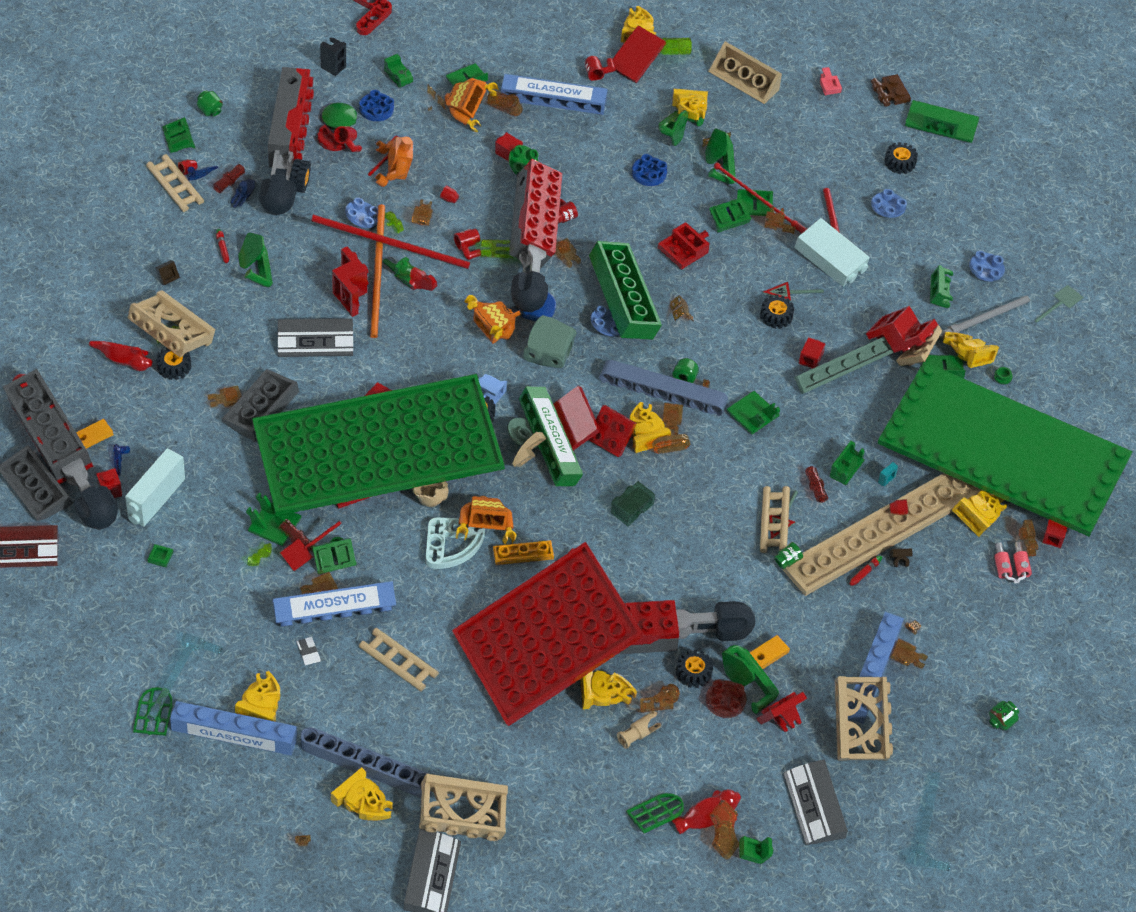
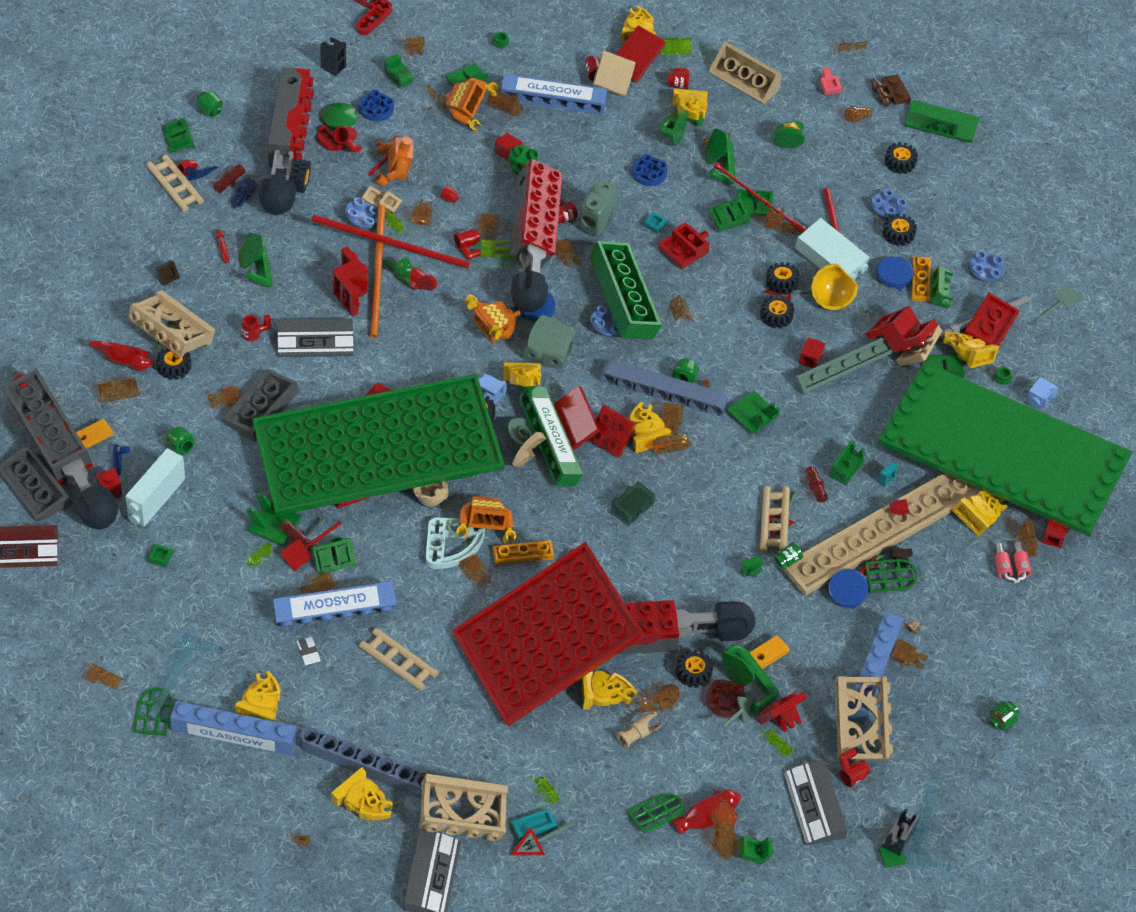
(107, 678): none -> clear orange piece
(118, 389): none -> clear orange slope
(180, 440): none -> green head
(251, 327): none -> red piece
(377, 198): none -> tan slope
(415, 43): none -> clear orange tile
(474, 567): none -> clear orange plate
(488, 224): none -> clear orange plate
(500, 40): none -> green plate
(522, 373): none -> yellow piece
(531, 845): none -> piece
(539, 821): none -> teal tile
(547, 788): none -> clear neon green piece
(597, 218): none -> sand green piece
(614, 73): none -> tan slope
(655, 222): none -> teal tile
(679, 78): none -> red piece
(745, 709): none -> sand green piece
(751, 566): none -> green plate
(775, 740): none -> clear neon green piece
(782, 278): none -> black wheel
(789, 135): none -> green piece
(833, 287): none -> yellow cylinder
(848, 588): none -> blue tile
(854, 772): none -> red piece
(855, 113): none -> clear orange cone
(857, 46): none -> clear orange piece
(884, 571): none -> green window
(891, 859): none -> green tile
(894, 272): none -> blue tile
(901, 832): none -> black hinge
(906, 229): none -> black wheel
(921, 279): none -> light orange tile
(992, 320): none -> red tile
(1041, 393): none -> light blue window

